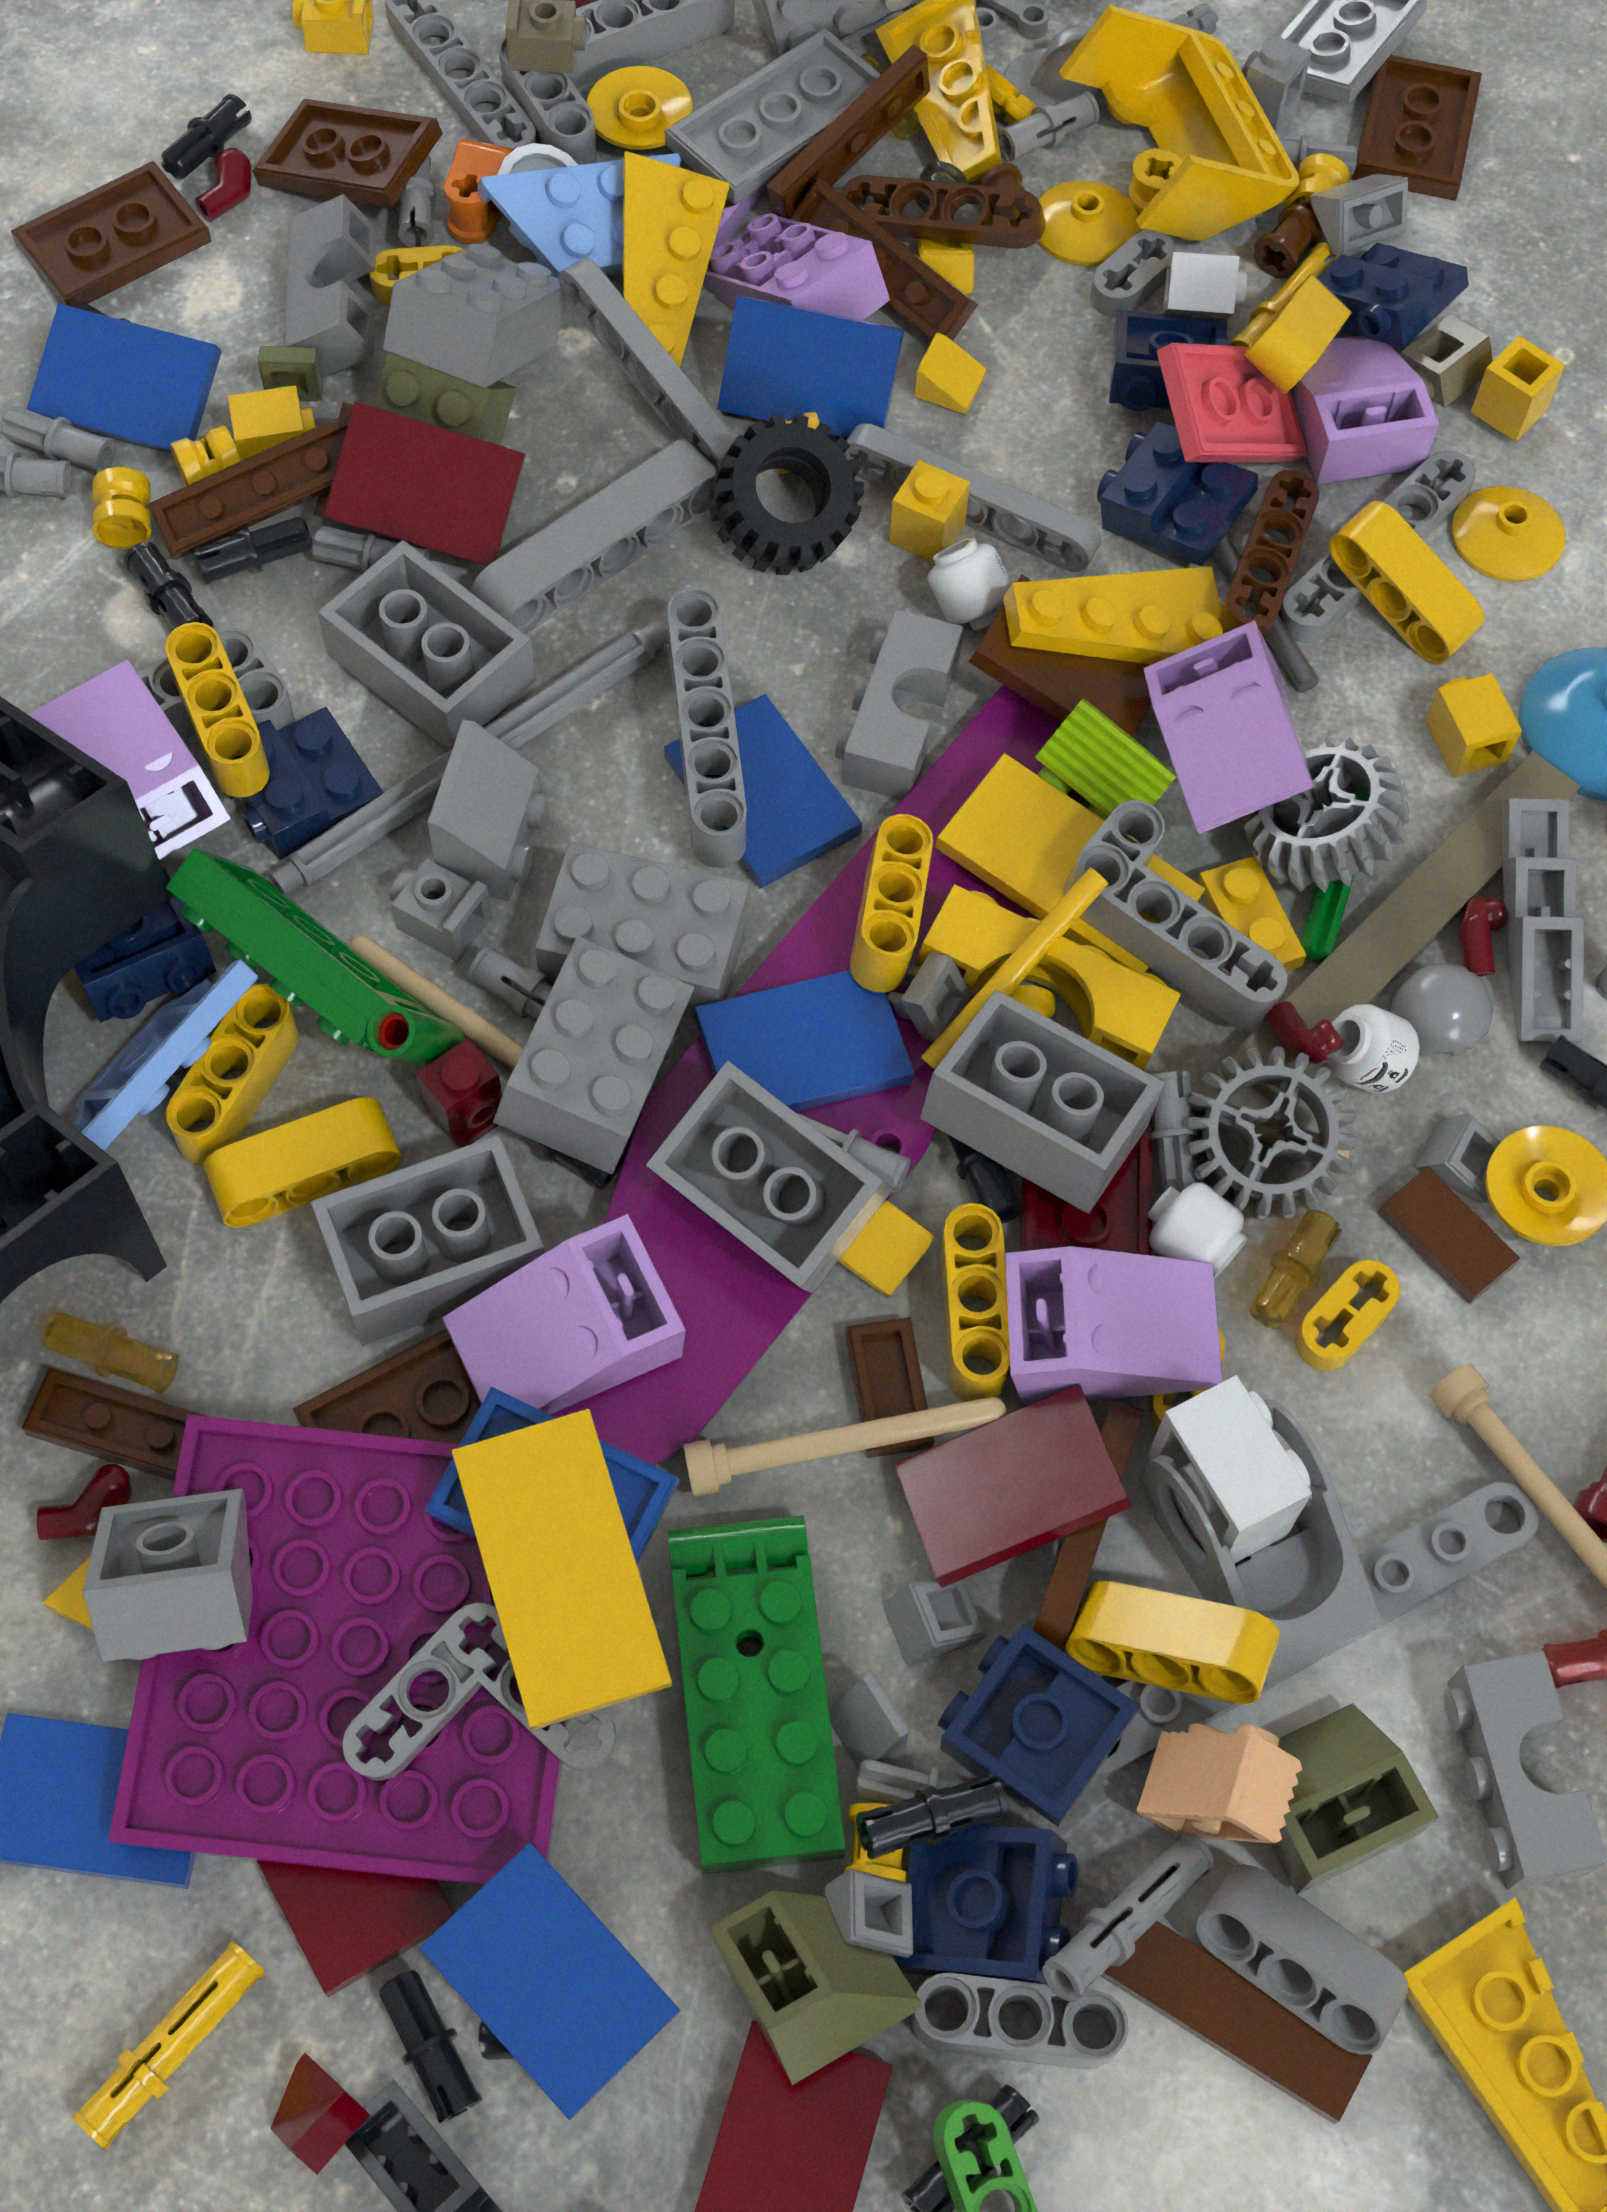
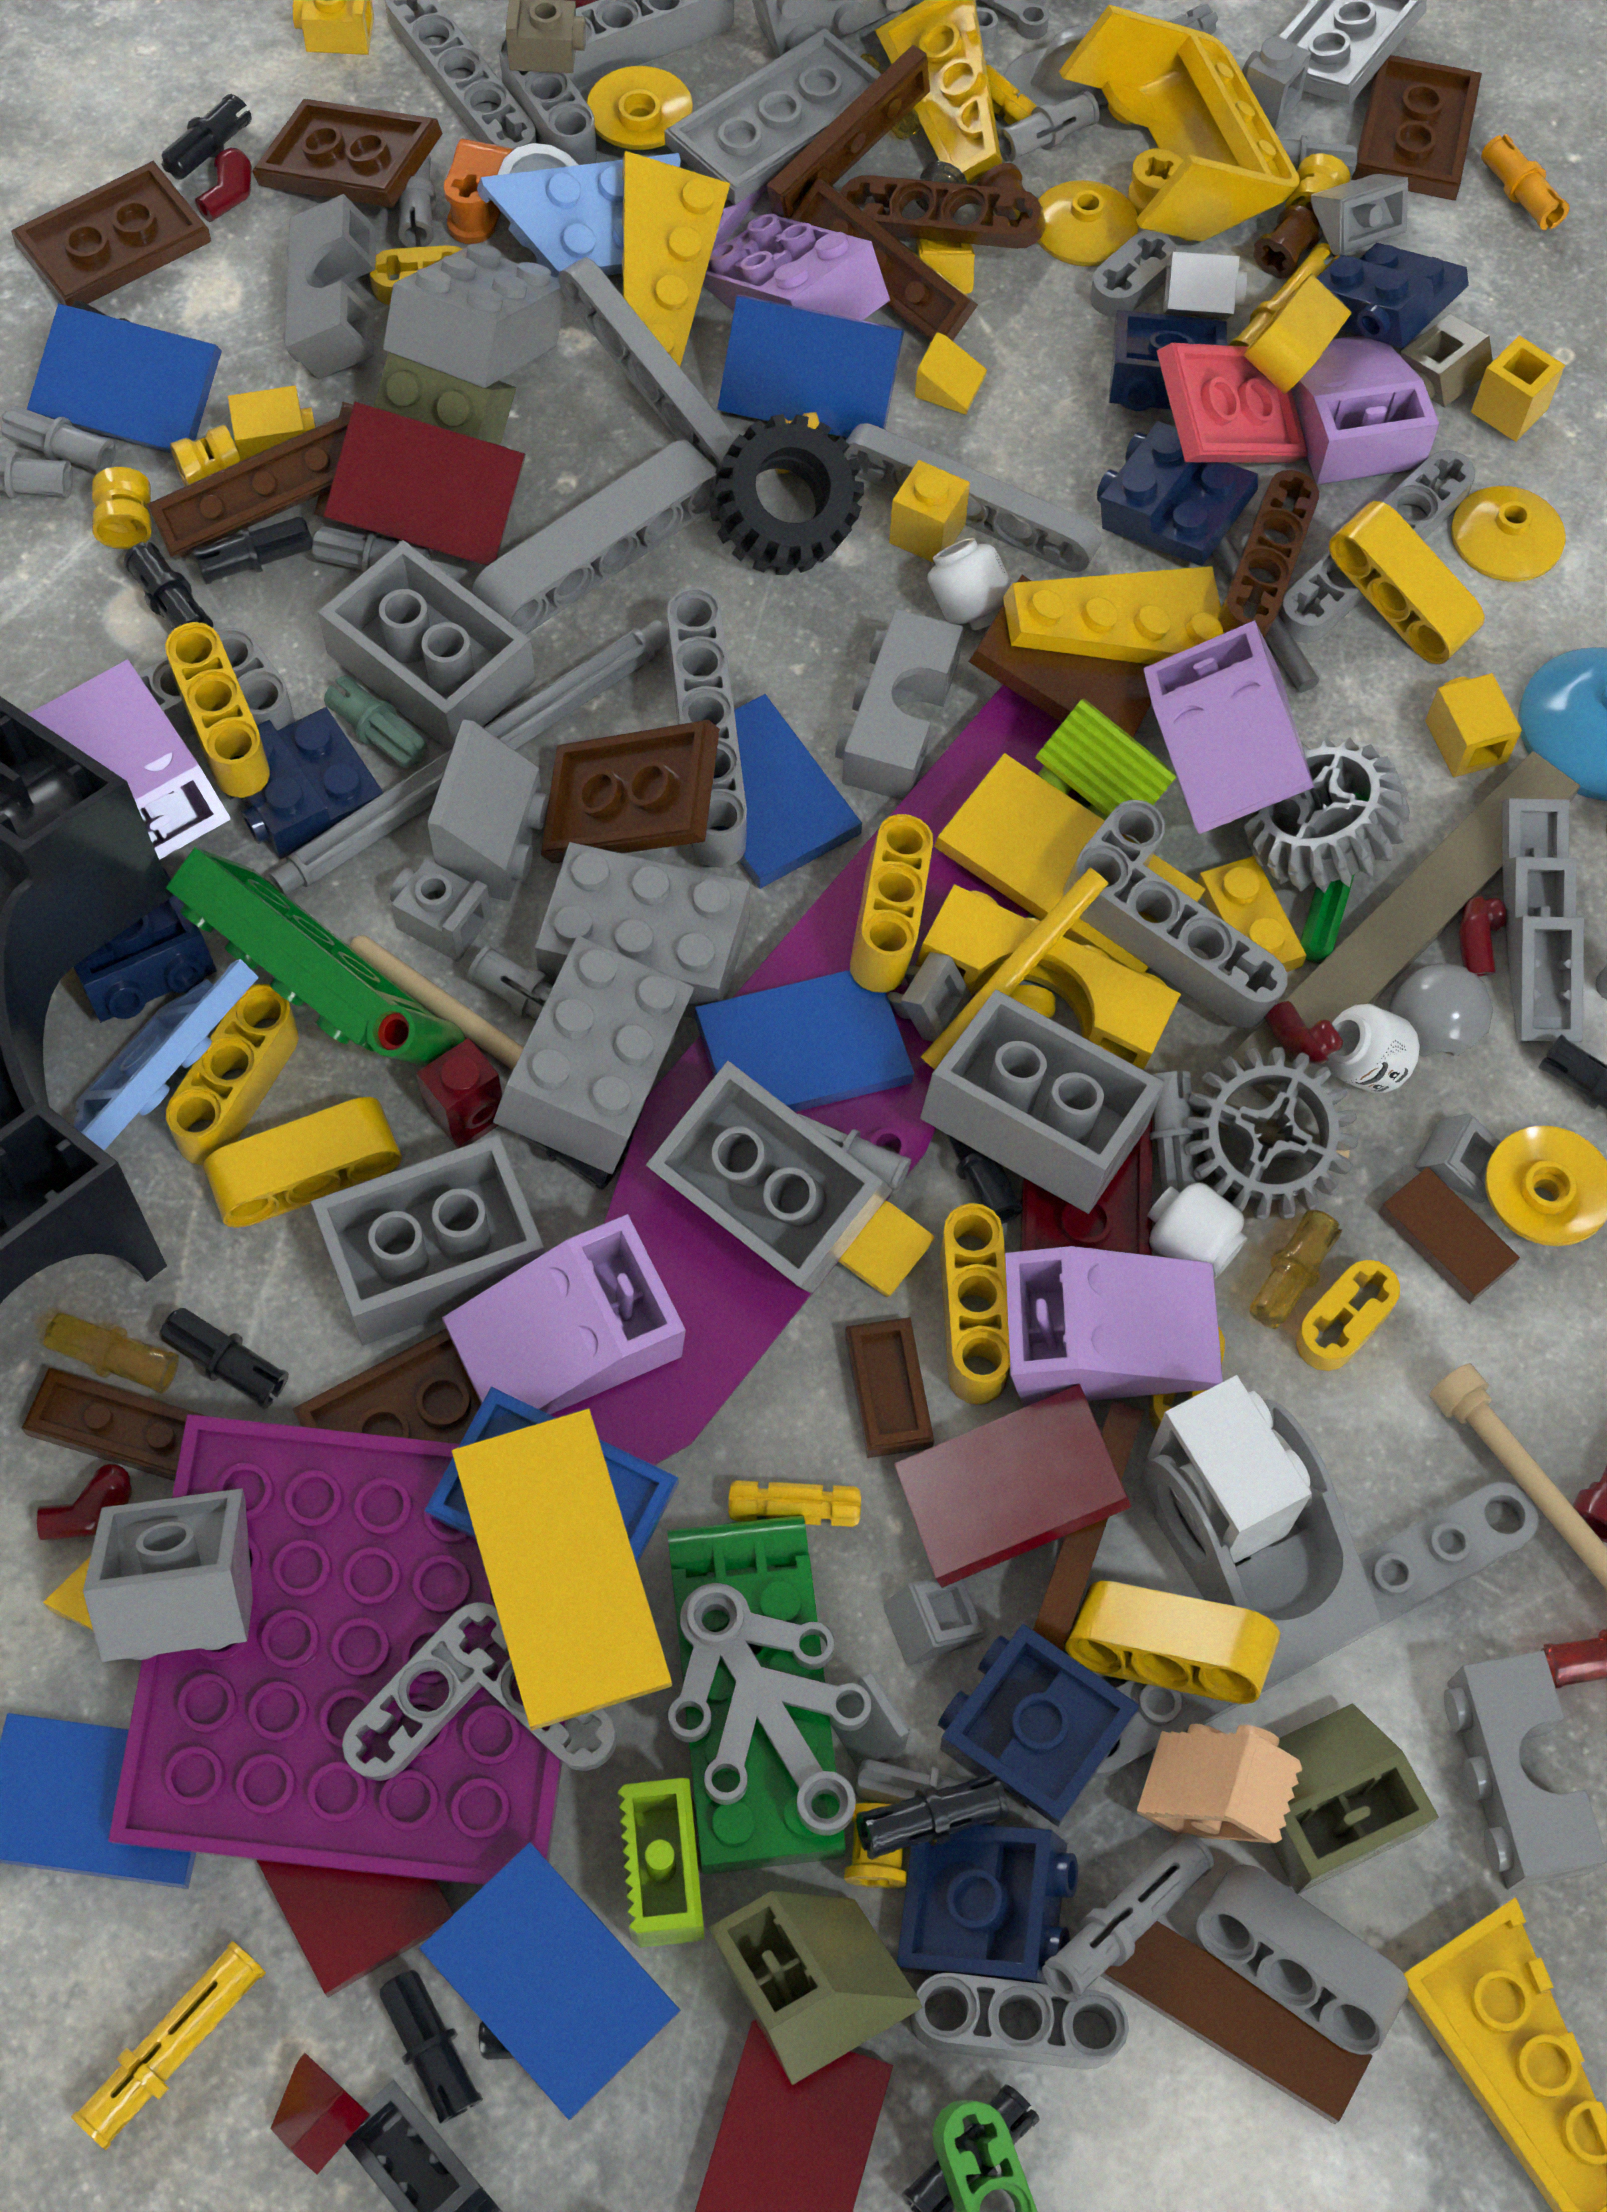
(223, 1356): none -> black axle
(292, 367): olive tile -> none
(376, 722): none -> sand green axle
(632, 790): none -> reddish brown tile
(660, 1862): none -> lime brick
(714, 1465): tan piece -> none
(762, 1696): none -> light grey plant
(795, 1499): none -> yellow axle
(872, 1912): light grey slope -> none
(1525, 182): none -> light orange pin

